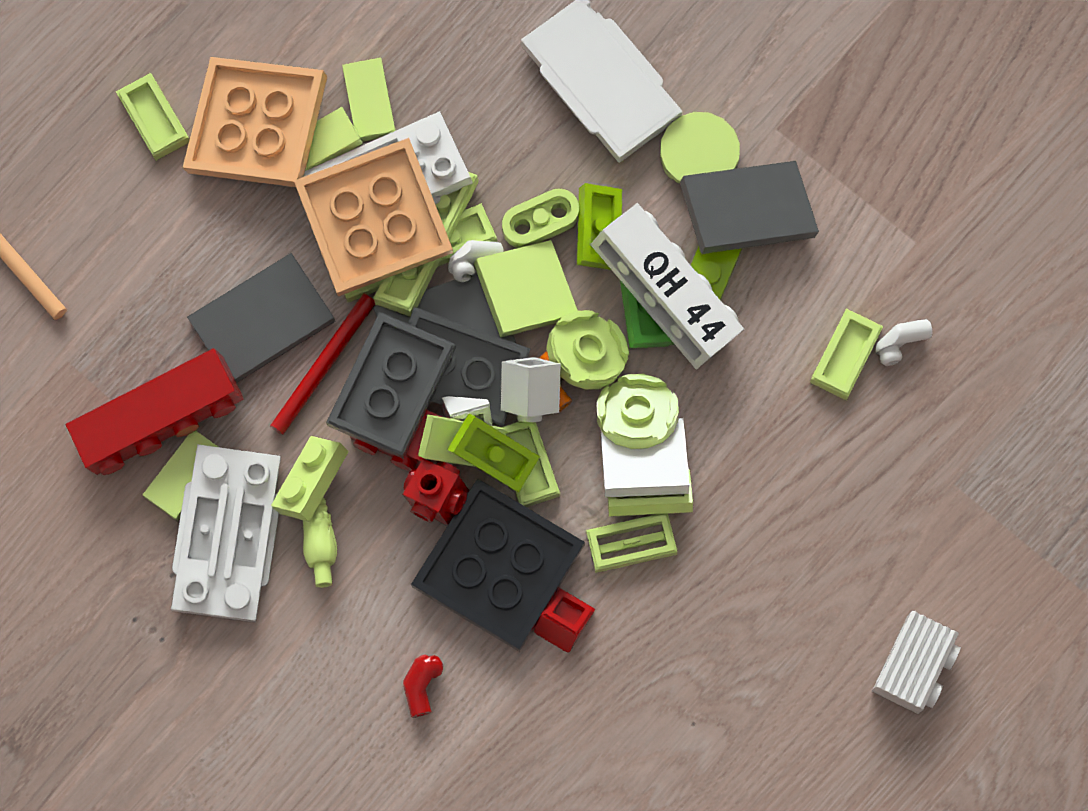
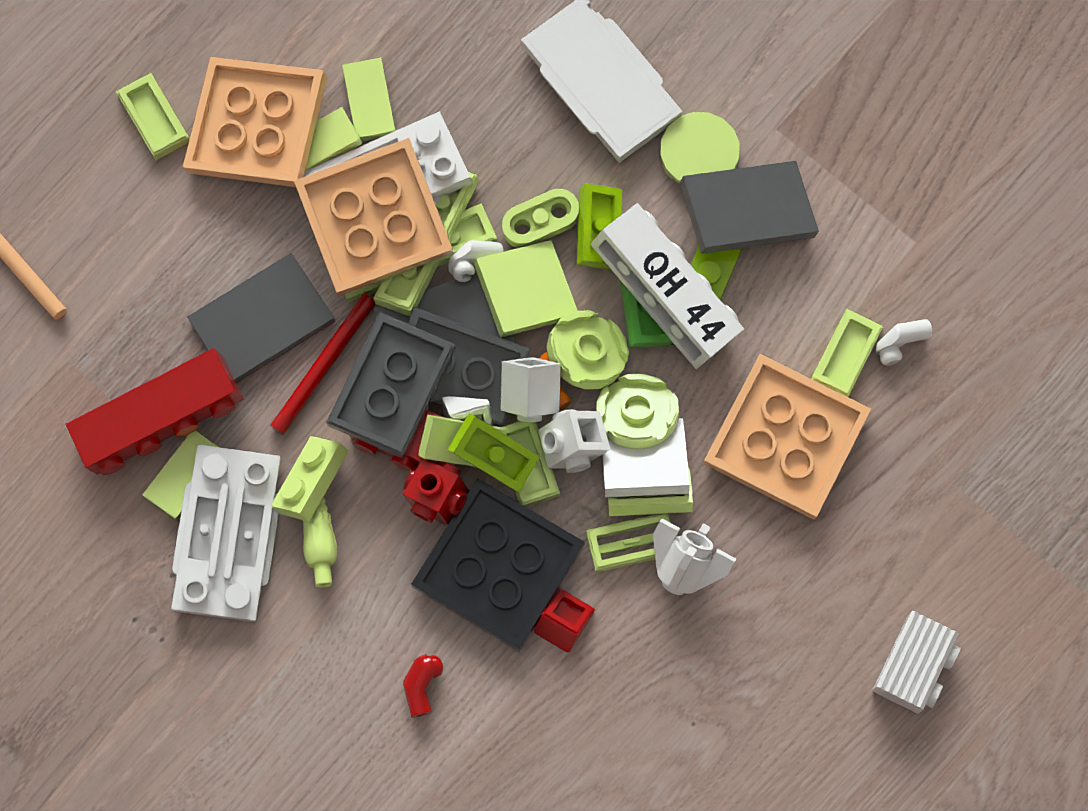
(574, 440): none -> white brick
(687, 560): none -> white brick
(787, 436): none -> light nougat plate

